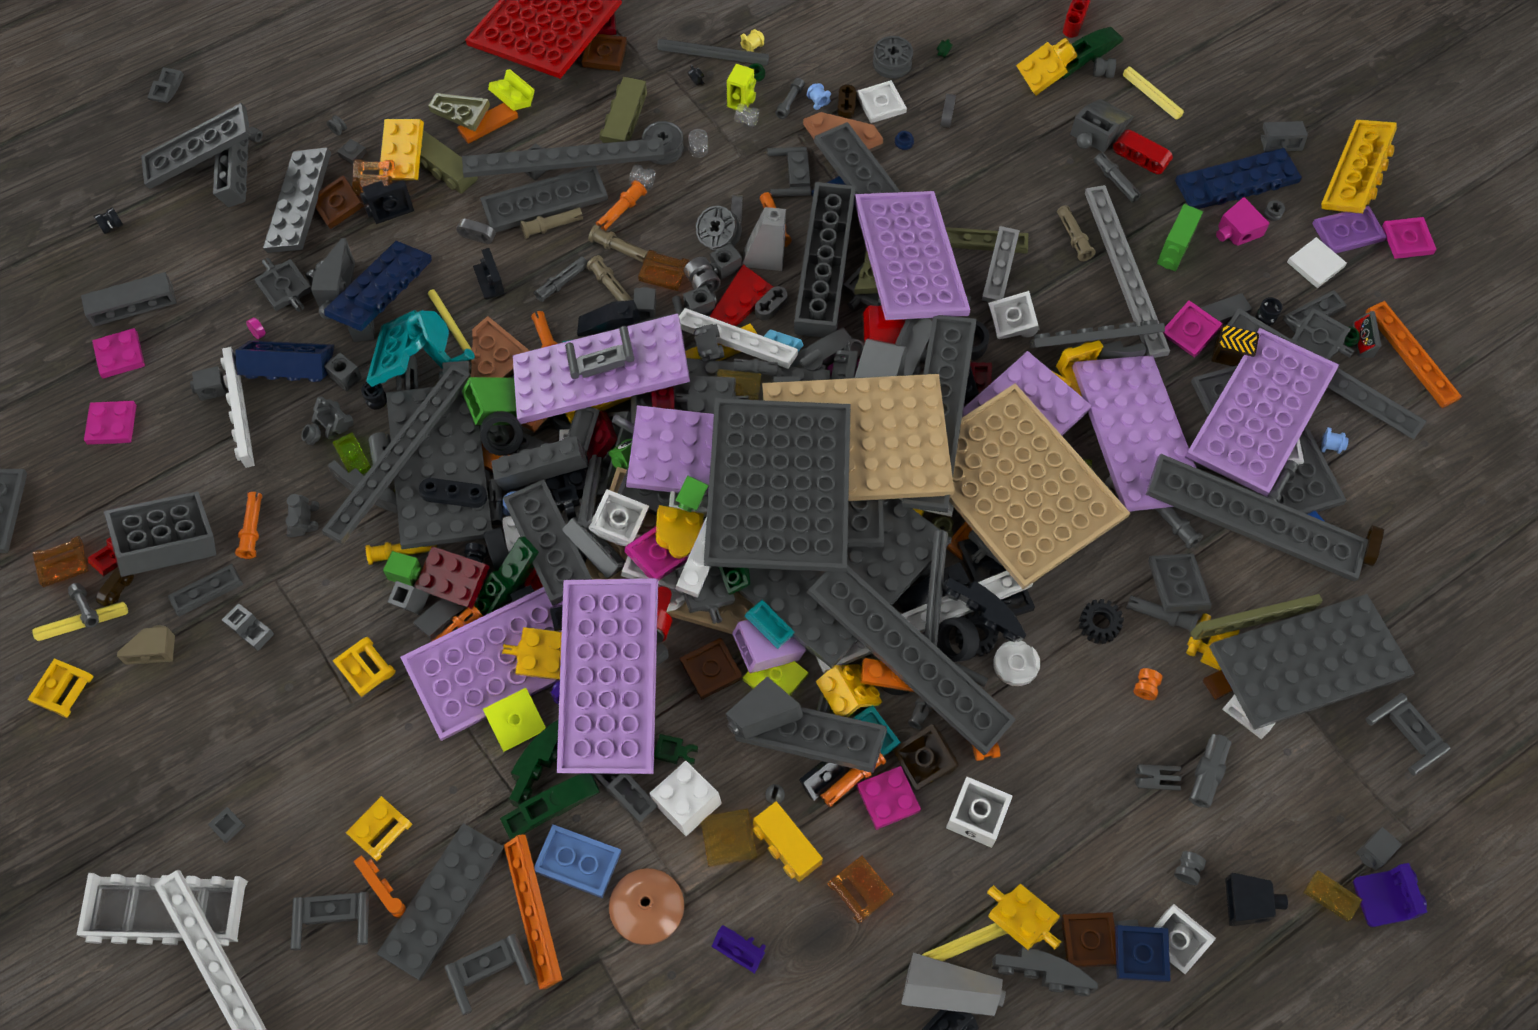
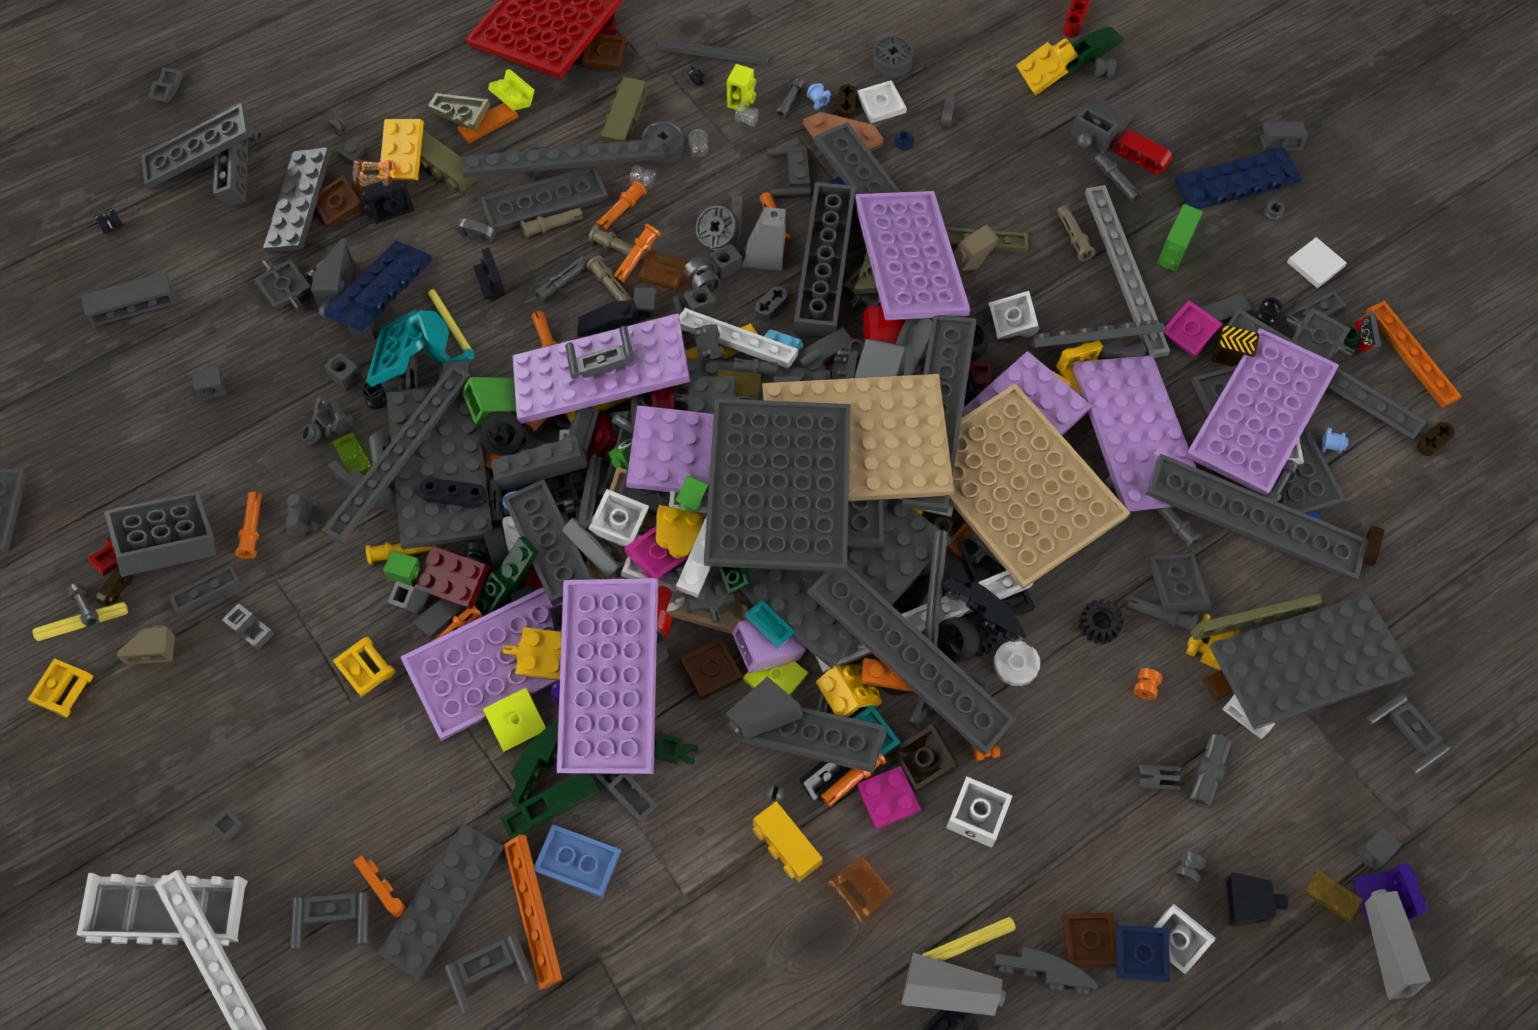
(63, 566): clear orange plate -> none
(110, 422): dark pink plate -> none
(118, 353): dark pink plate -> none
(238, 414): white plate -> none
(255, 328): dark pink tile -> none
(283, 360): dark blue slope -> none
(373, 823): yellow plate -> none
(493, 350): nougat plate -> none
(641, 245): none -> orange pin
(649, 923): nougat dish -> none
(685, 798): white brick -> none
(728, 837): clear yellow plate -> none
(738, 949): dark purple plate -> none
(740, 297): red wing -> none
(752, 41): light yellow brick -> none
(759, 71): dark green plate -> none
(944, 48): dark green plate -> none
(975, 248): none -> dark tan slope
(1000, 264): light grey plate -> none
(1024, 916): yellow plate -> none
(1153, 93): light yellow axle -> none
(1242, 224): dark pink torso -> none
(1349, 230): medium lavender tile -> none
(1360, 166): yellow plate -> none
(1395, 946): none -> light grey slope
(1409, 237): dark pink plate -> none
(1432, 435): none -> dark brown beam

